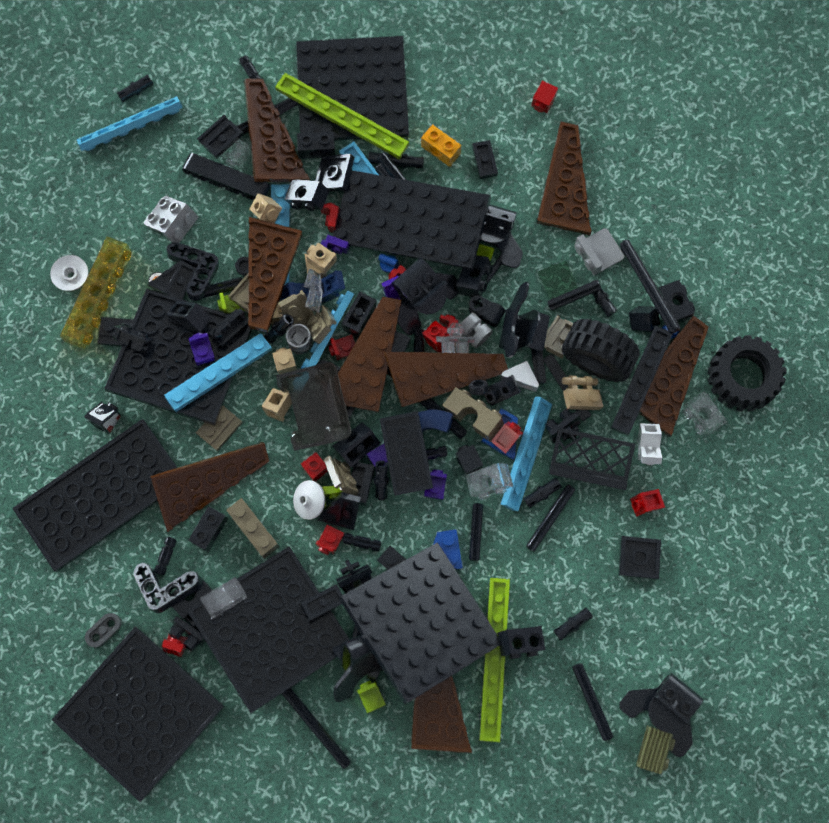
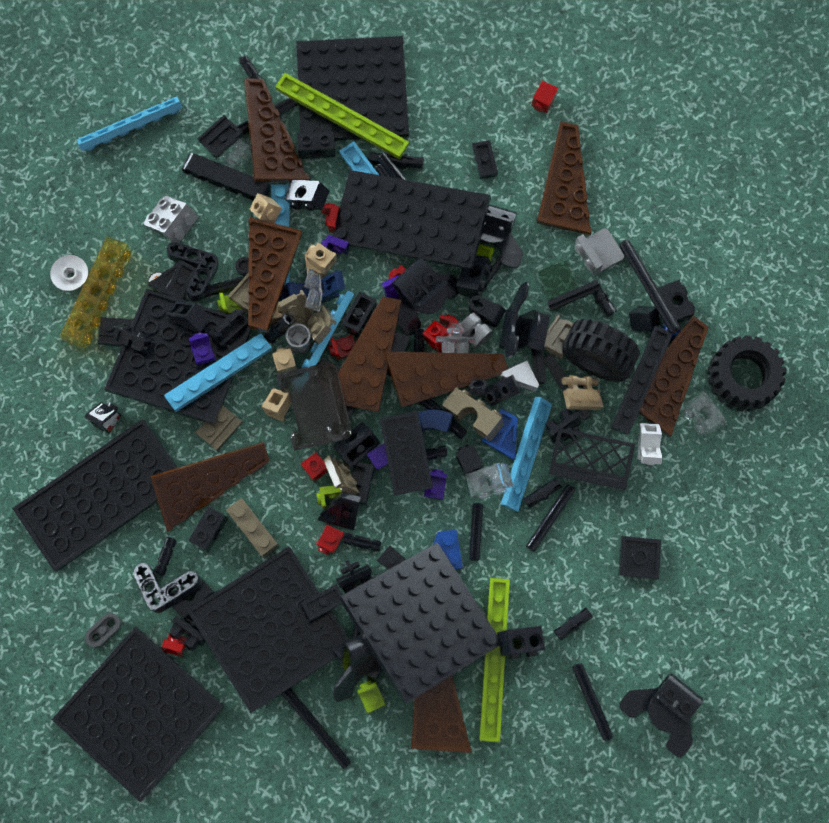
(134, 88): black pin -> none
(223, 597): clear brick -> none
(309, 500): white dish -> none
(335, 171): black plate -> none
(381, 480): black pin -> none
(388, 262): blue plate -> none
(441, 145): light orange brick -> none
(507, 436): bracket -> none
(647, 502): red bracket -> none
(655, 750): olive brick -> none

